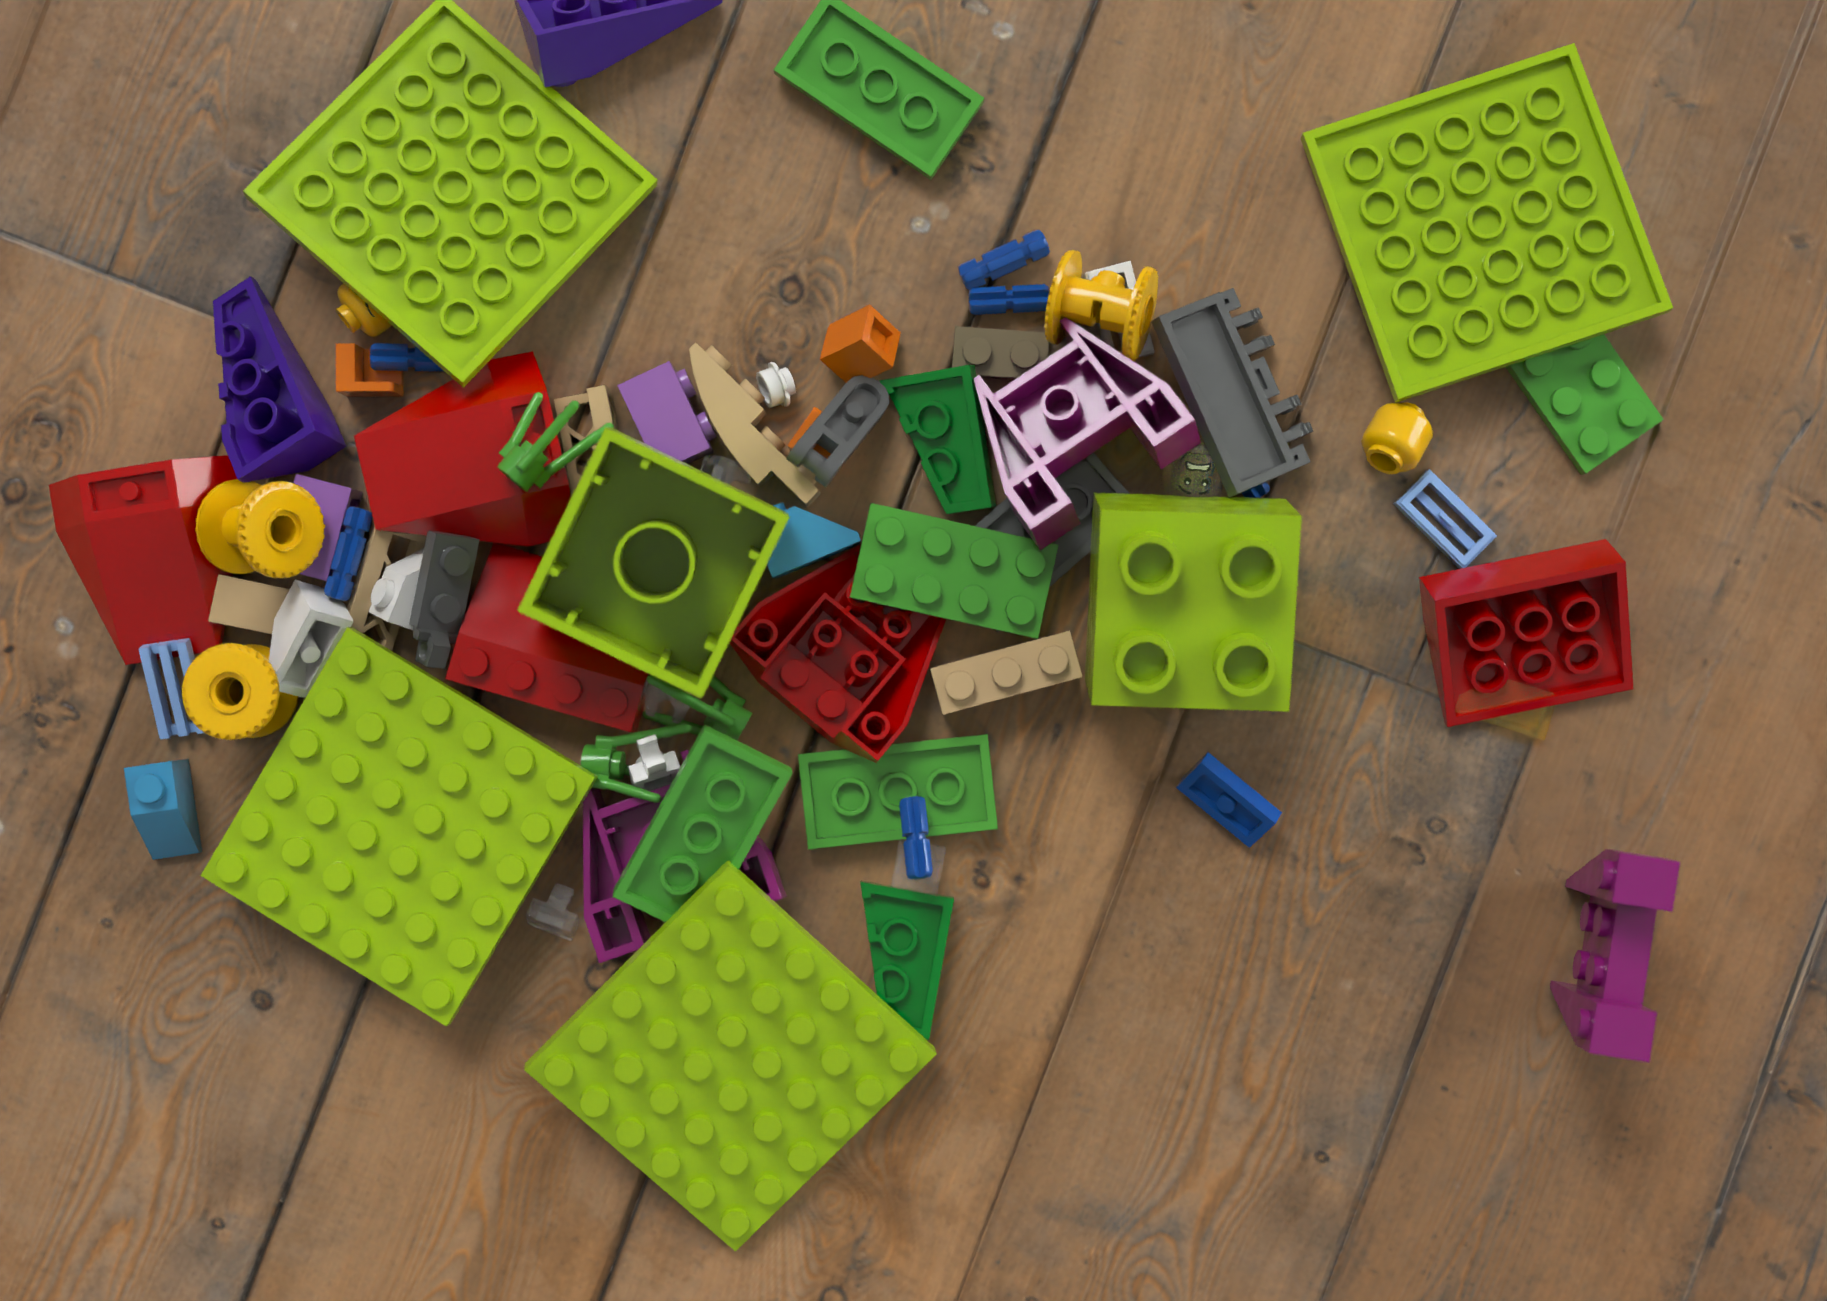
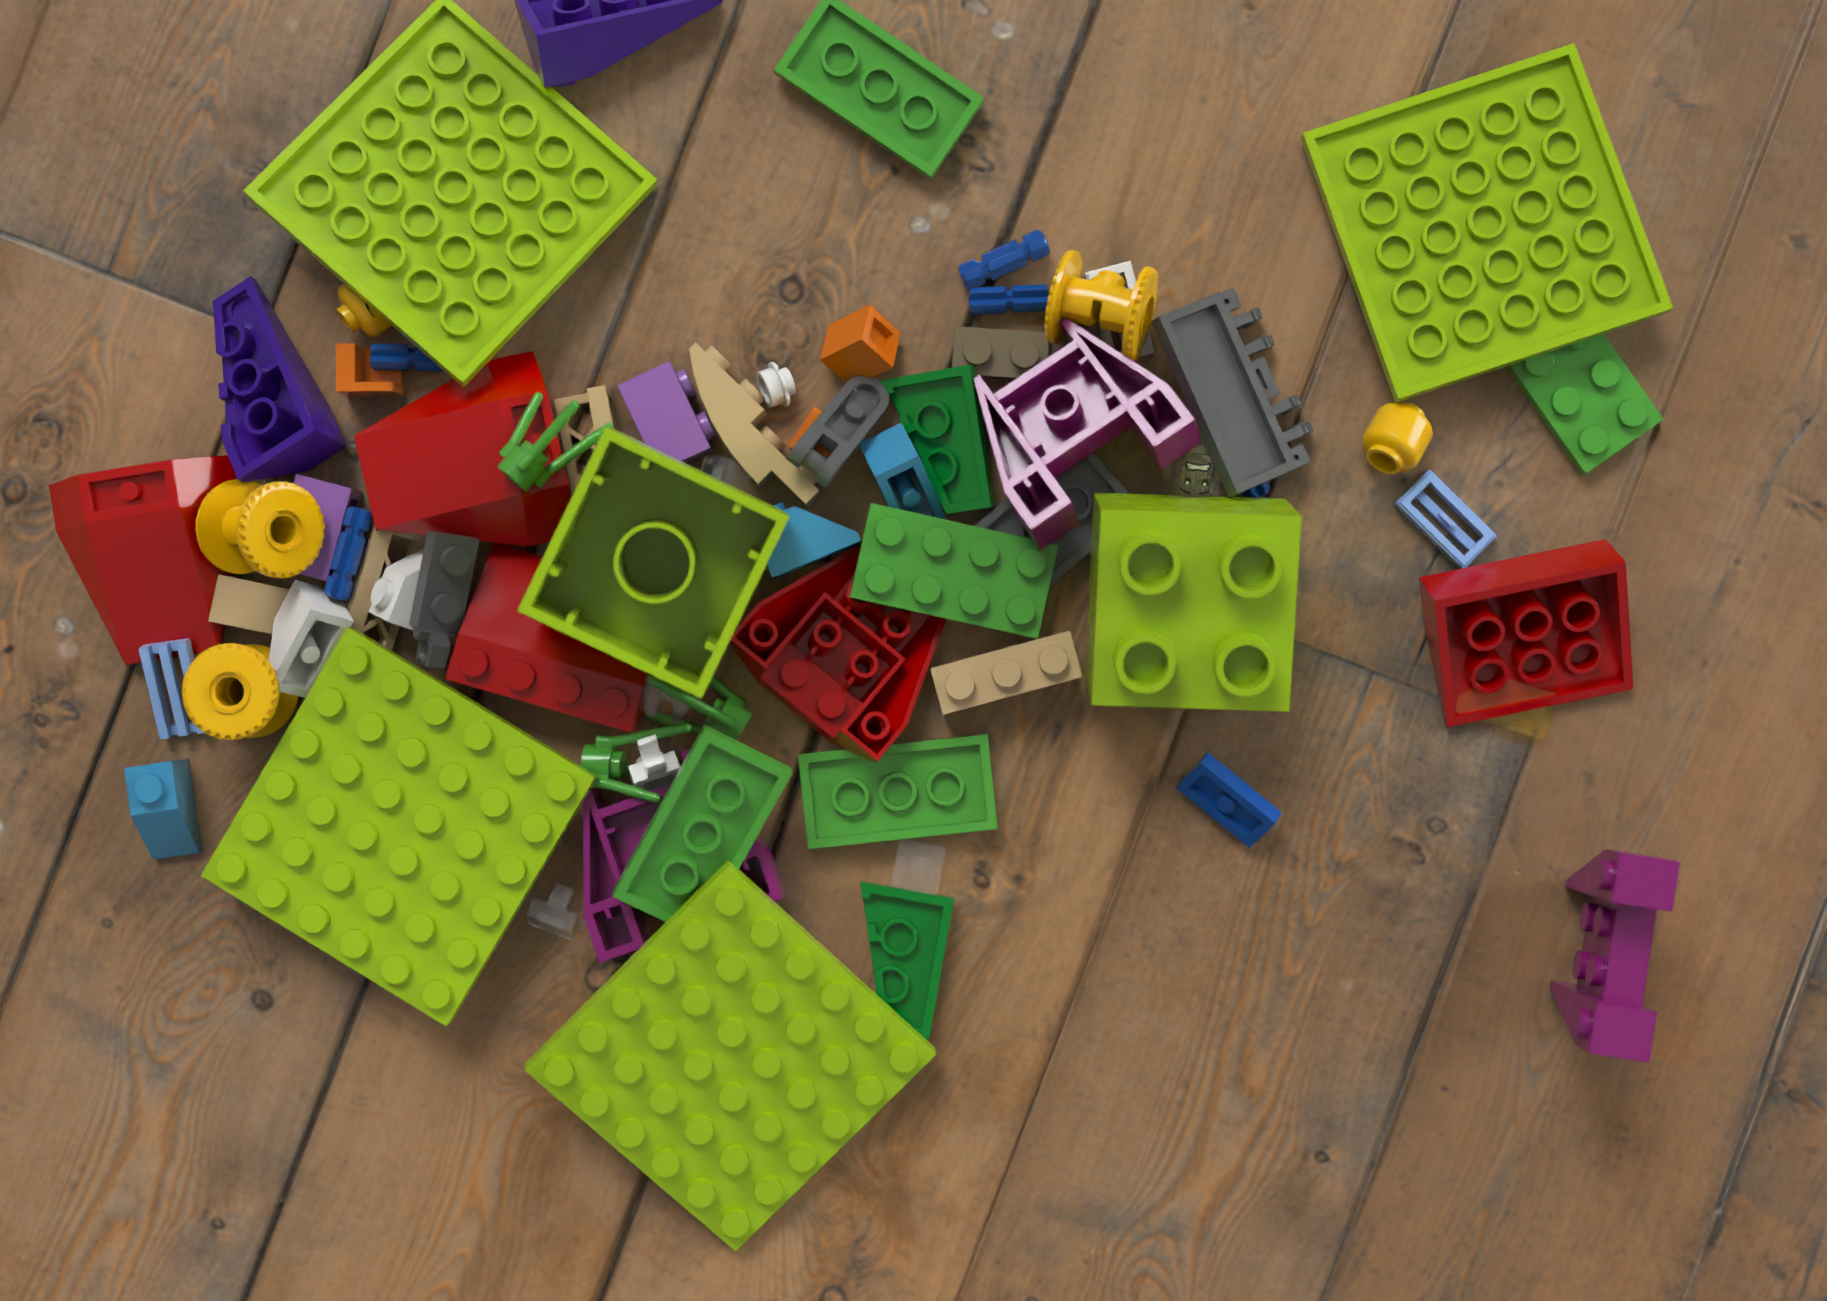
(900, 472): none -> dark azure slope
(917, 847): blue piece -> none

